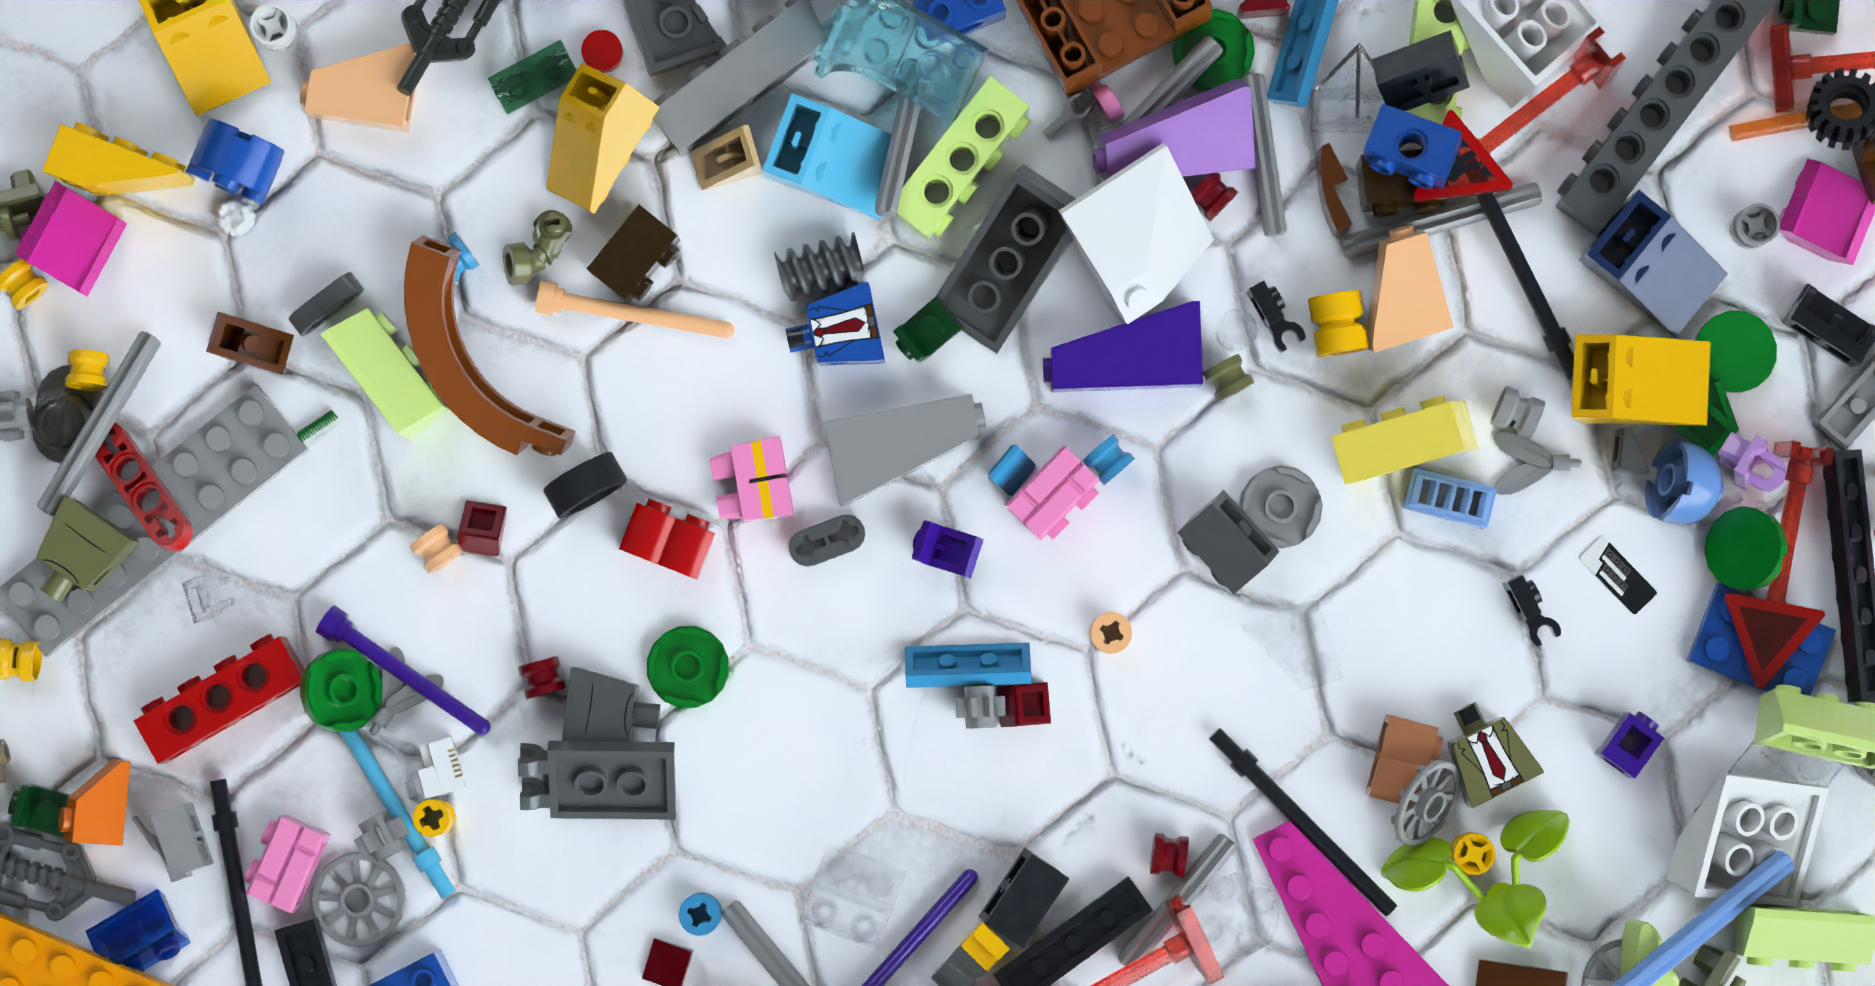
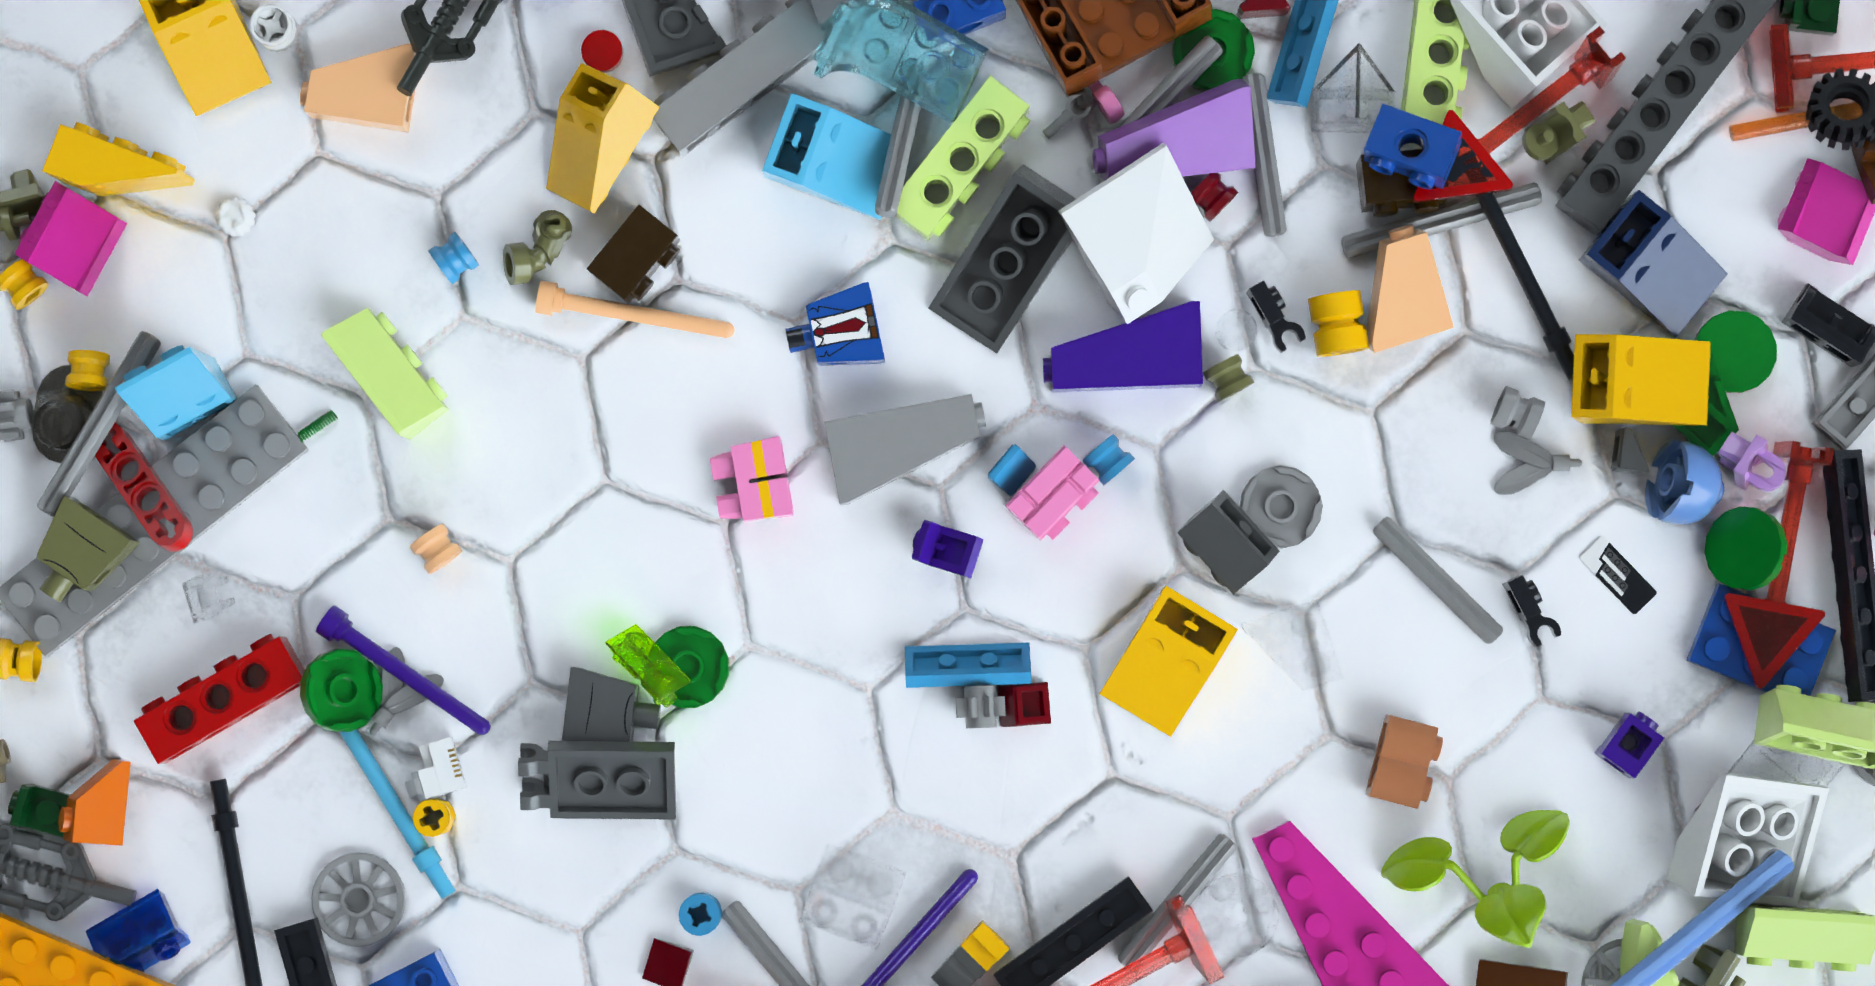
(176, 391): none -> medium azure slope
(178, 840): light grey piece -> none
(235, 161): blue brick -> none
(249, 343): reddish brown slope -> none
(286, 863): bright pink brick -> none
(326, 304): dark grey beam -> none
(381, 836): light grey gear -> none
(450, 368): dark orange arch -> none
(482, 528): dark red slope -> none
(533, 77): clear green hinge -> none
(542, 677): dark red wheel -> none
(585, 485): black tyre -> none
(648, 663): none -> clear neon green hinge
(668, 540): red brick -> none
(727, 159): tan slope -> none
(820, 267): dark grey piece -> none
(830, 550): dark grey beam -> none
(927, 331): dark green bracket -> none
(1023, 897): black hinge -> none
(1106, 635): light nougat wheel -> none
(1168, 660): none -> yellow slope
(1169, 855): dark red wheel -> none
(1244, 763): black bar -> none
(1330, 177): reddish brown slope -> none
(1404, 439): light yellow wedge -> none
(1421, 72): black hinge -> none
(1427, 802): light grey wheel -> none
(1438, 580): none -> light grey axle
(1477, 858): yellow wheel -> none
(1485, 505): light blue slope -> none
(1489, 756): torso -> none
(1557, 131): none -> olive hips
(1761, 221): light grey wheel -> none

